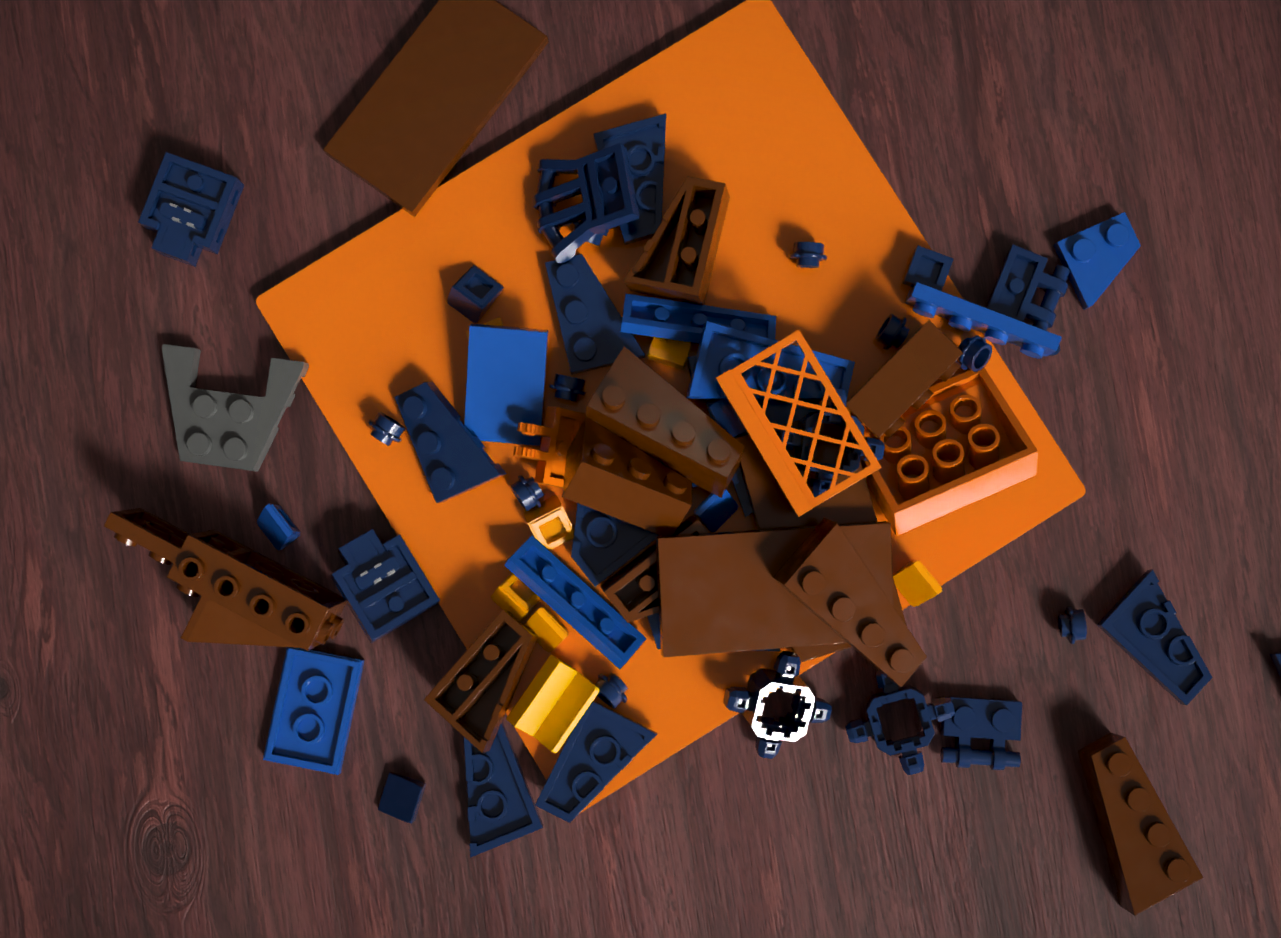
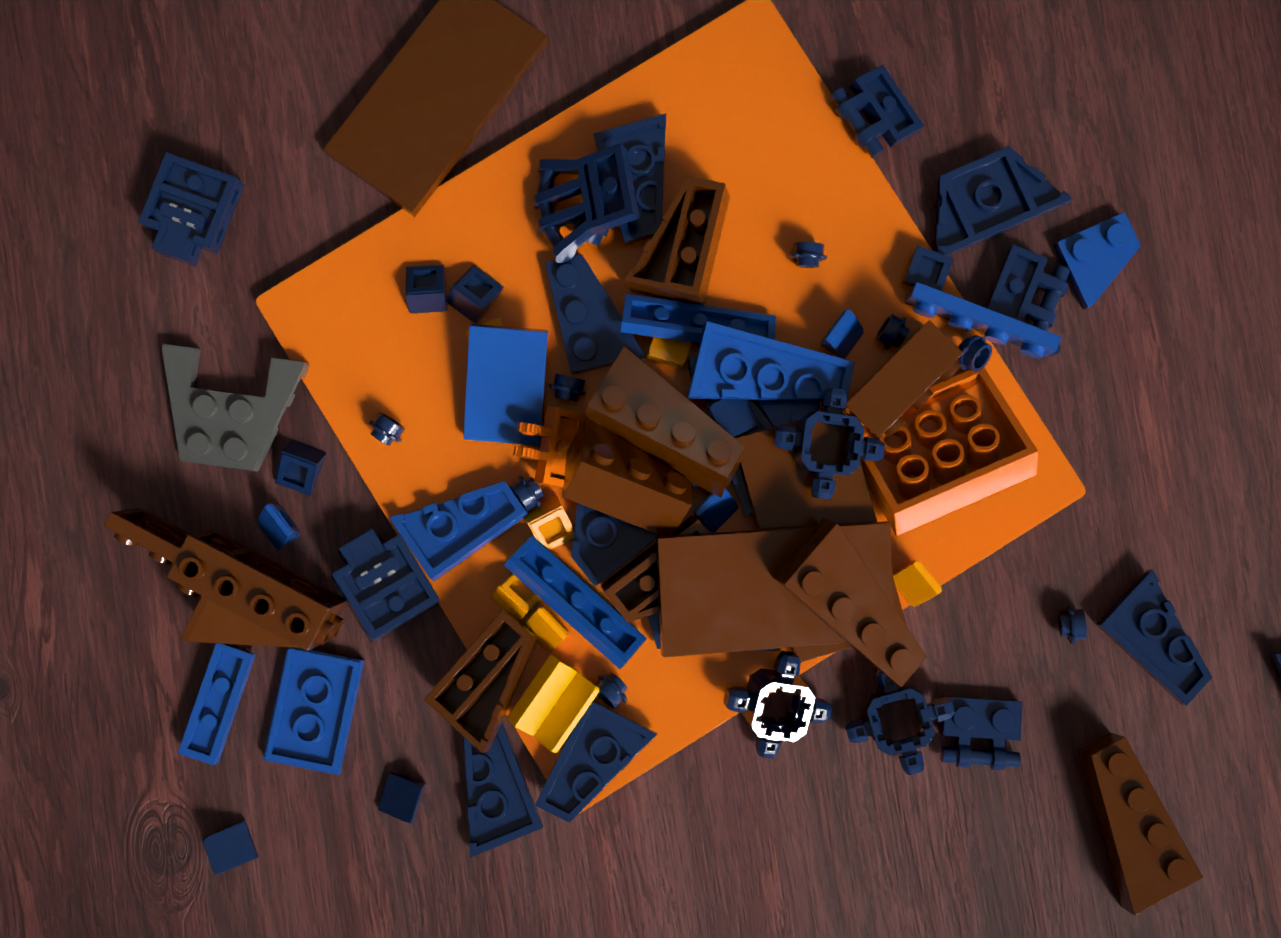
(216, 703): none -> blue plate
(230, 848): none -> dark blue slope
(299, 467): none -> dark blue slope
(426, 289): none -> dark blue slope
(445, 447): dark blue wing -> none
(457, 528): none -> blue wing
(769, 443): orange fence -> none
(843, 335): none -> blue slope
(885, 106): none -> dark blue plate
(990, 199): none -> dark blue wing

